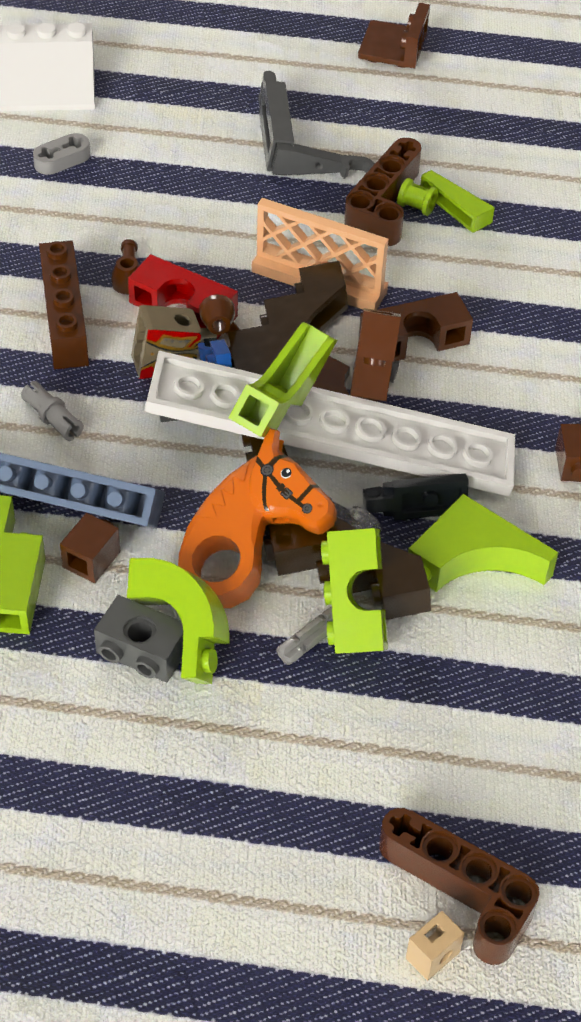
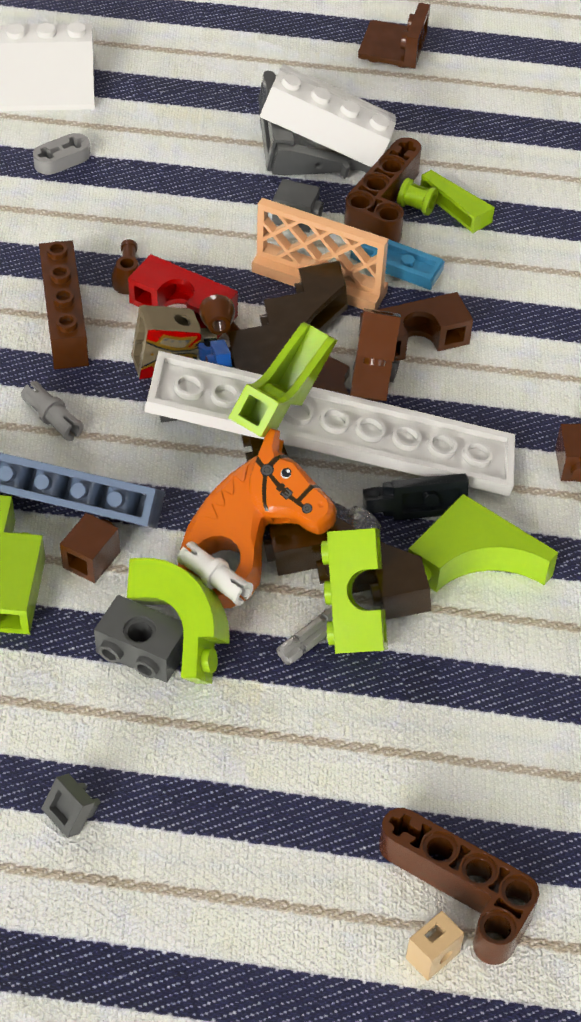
(69, 805): none -> dark grey tile
(215, 573): none -> white pin
(298, 196): none -> dark grey brick
(328, 116): none -> white slope
(408, 264): none -> dark azure hinge

